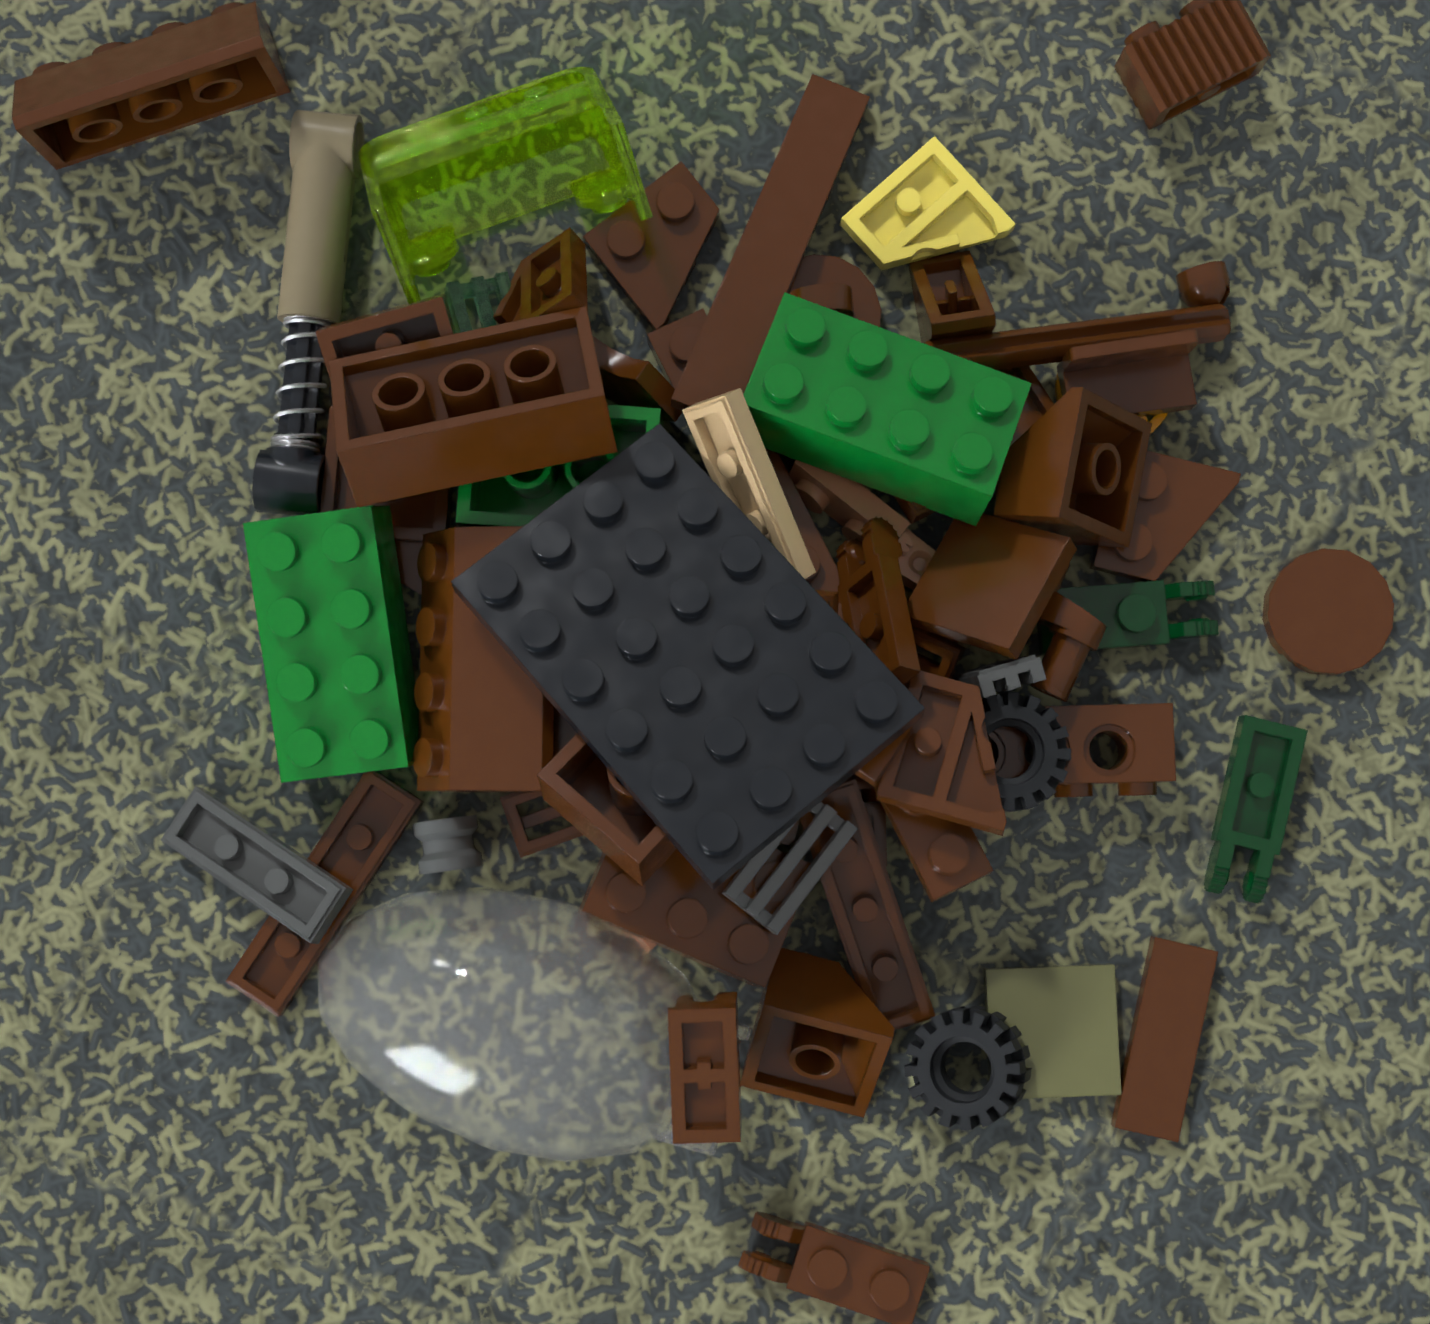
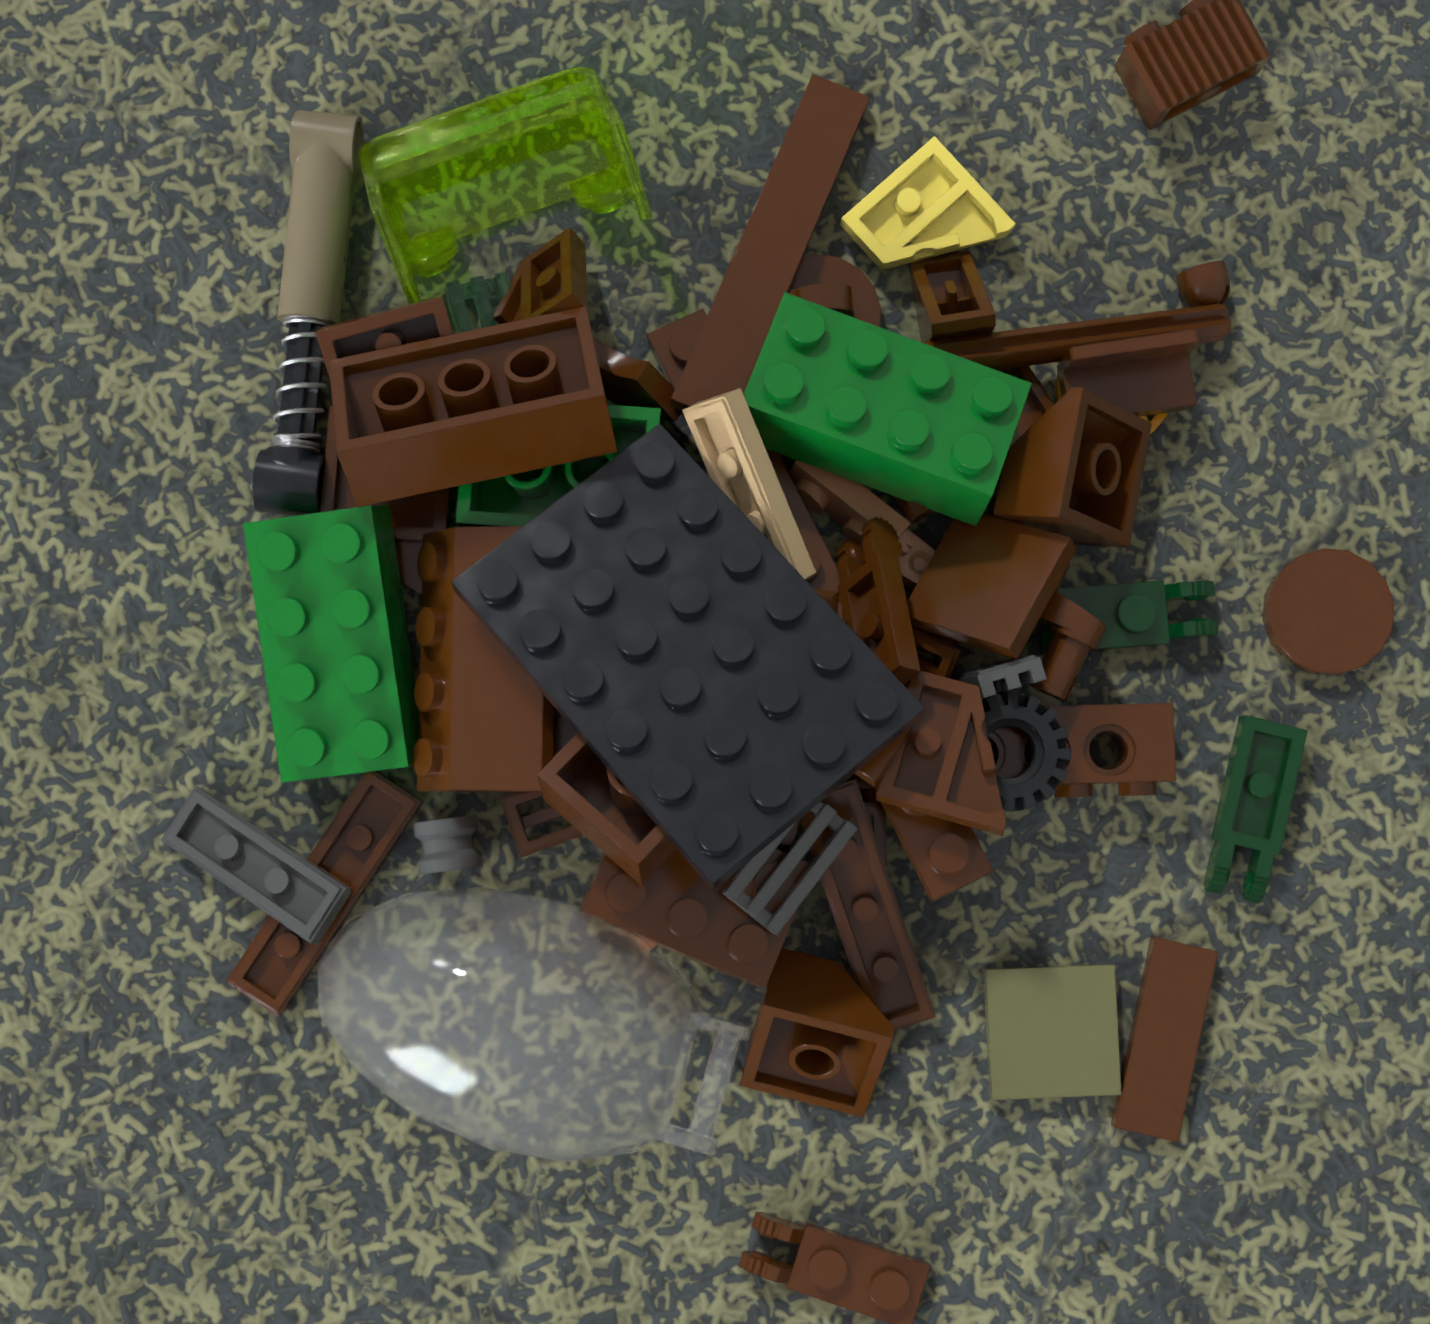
(149, 85): reddish brown slope -> none
(657, 254): reddish brown wing -> none
(705, 1070): reddish brown hinge -> none
(936, 1088): black tyre -> none
(1170, 510): reddish brown wing -> none

